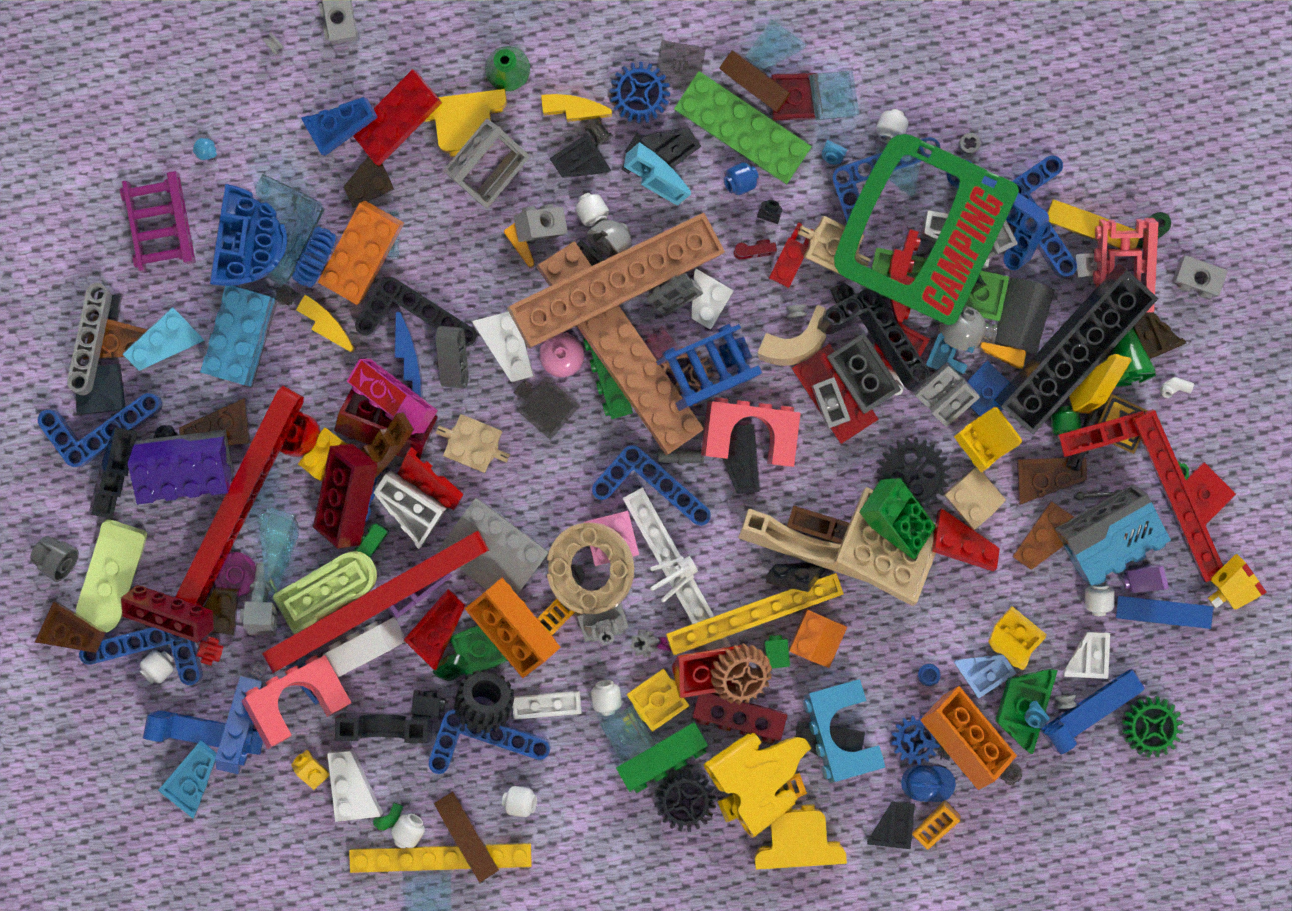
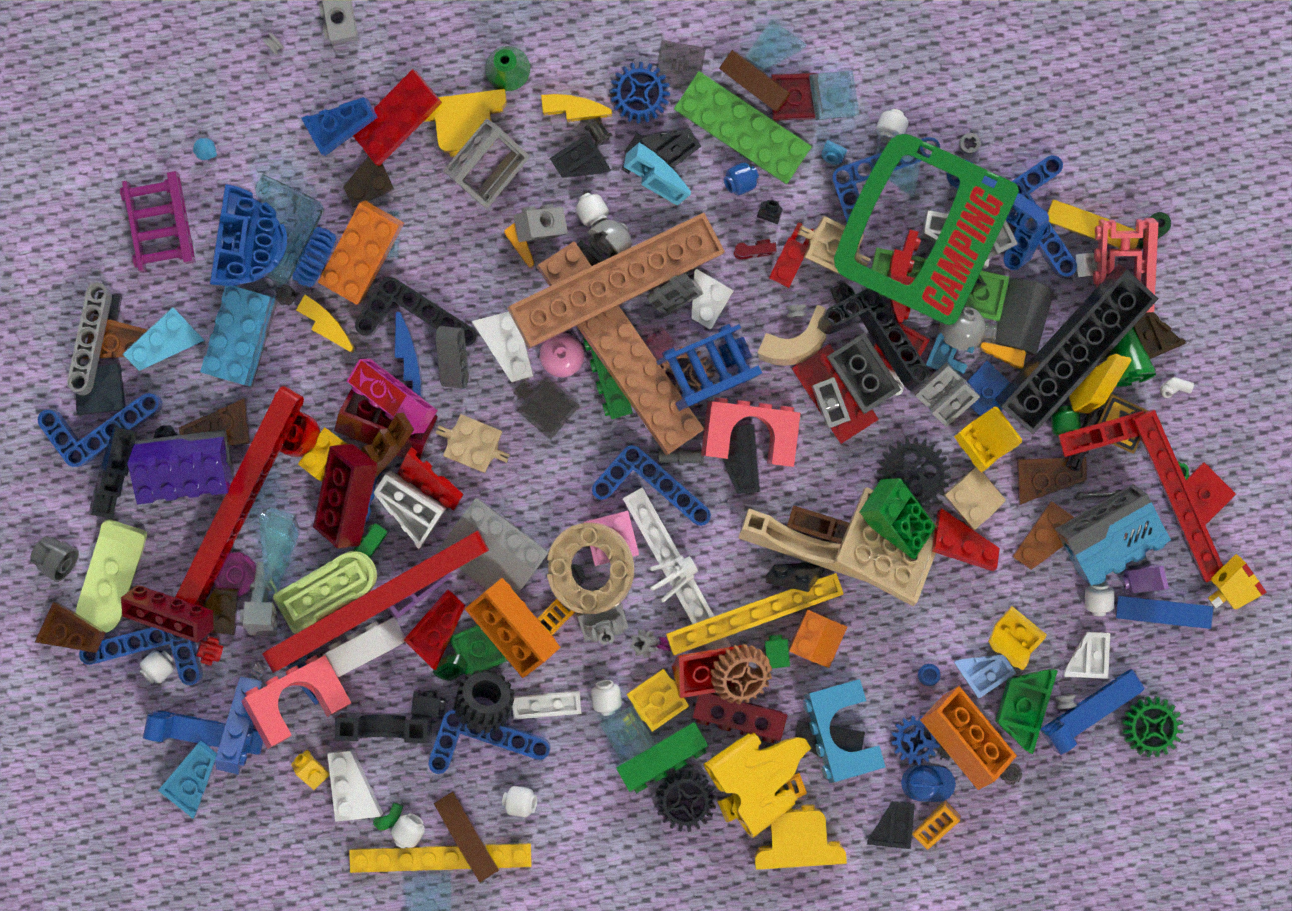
(1036, 716): dark azure plate -> none
(1213, 277): light grey brick -> none

